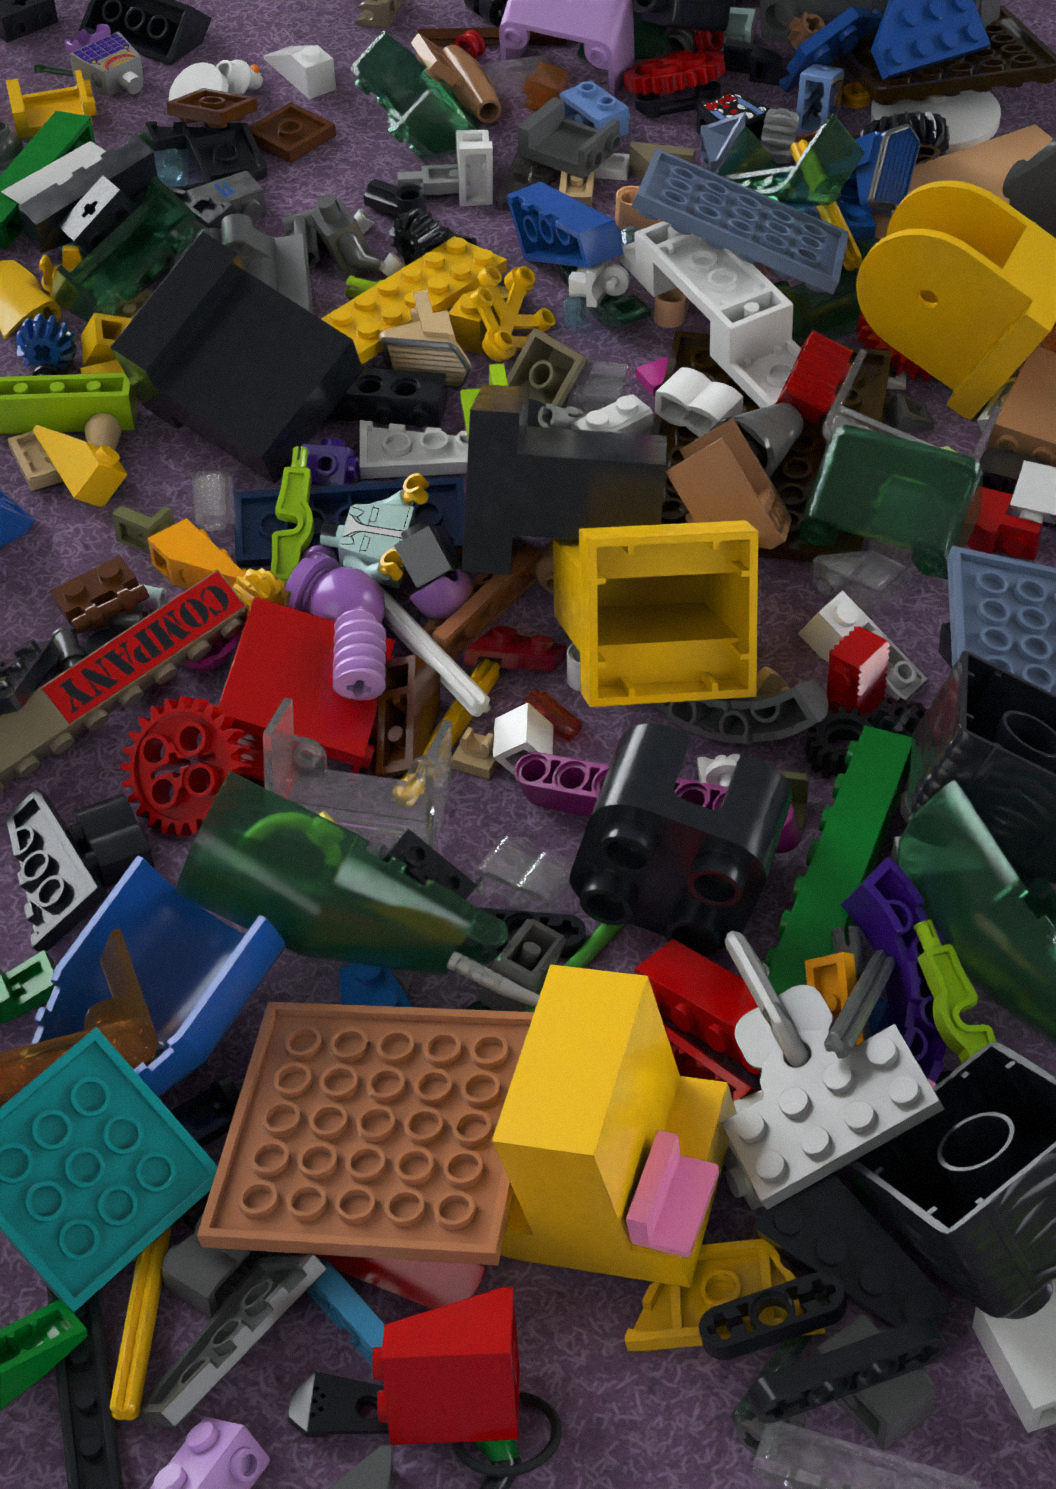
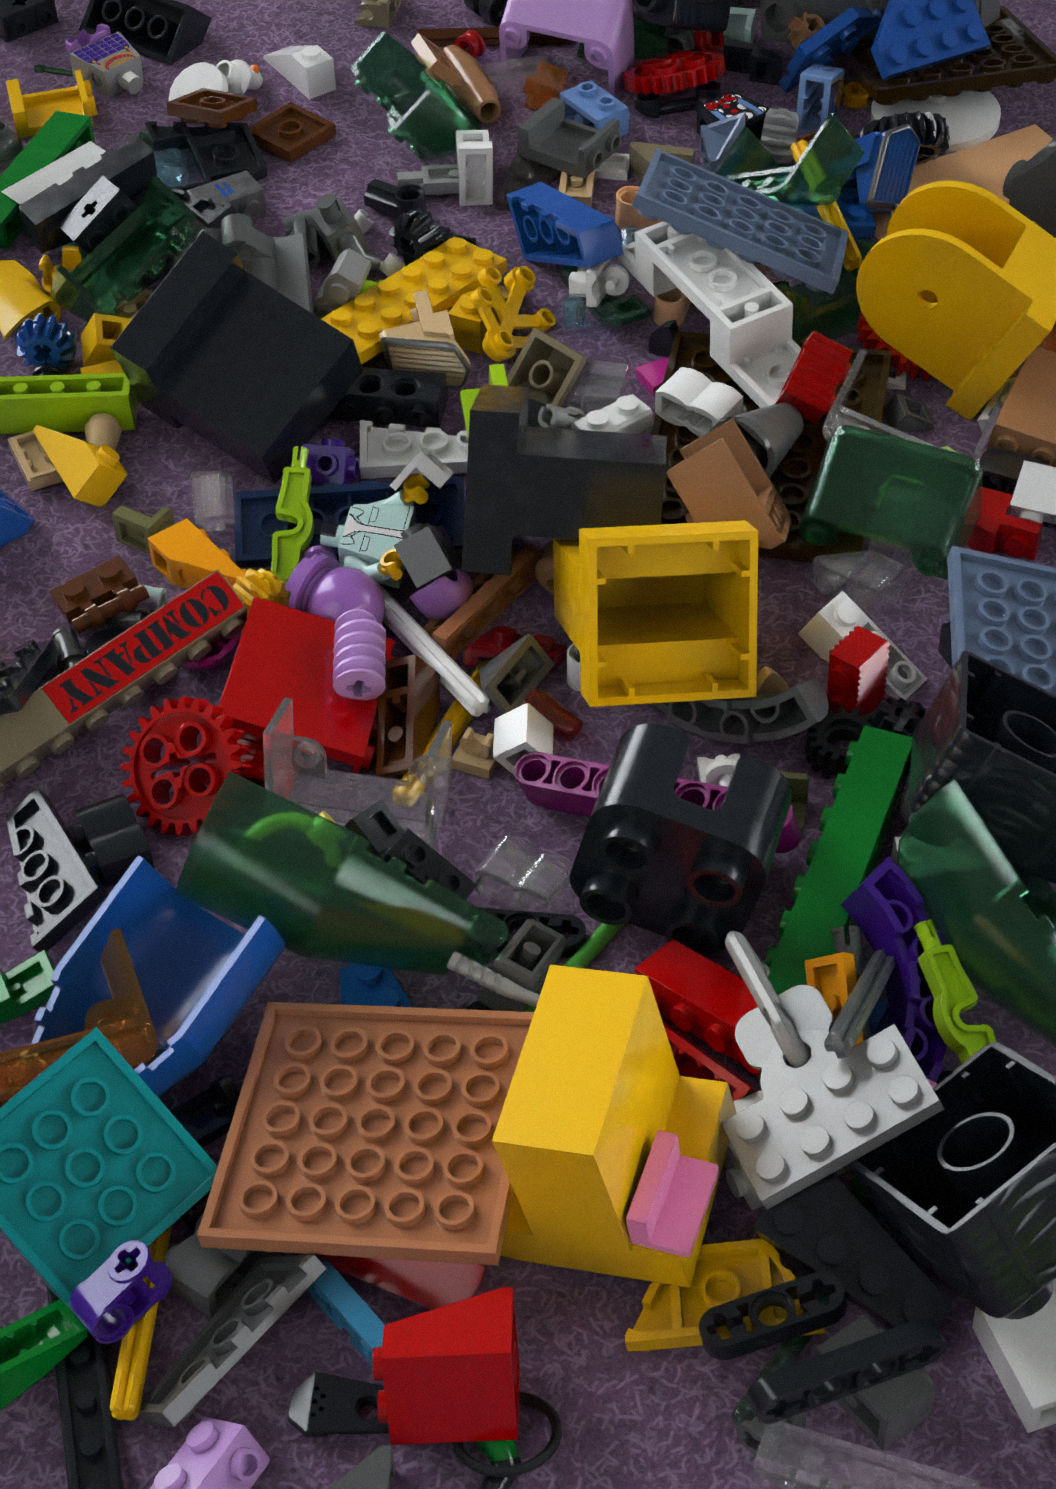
(117, 1295): none -> dark purple piece
(342, 283): none -> light grey brick
(377, 826): none -> black tile
(429, 465): none -> white panel
(515, 673): none -> dark grey slope
(662, 339): none -> black tile

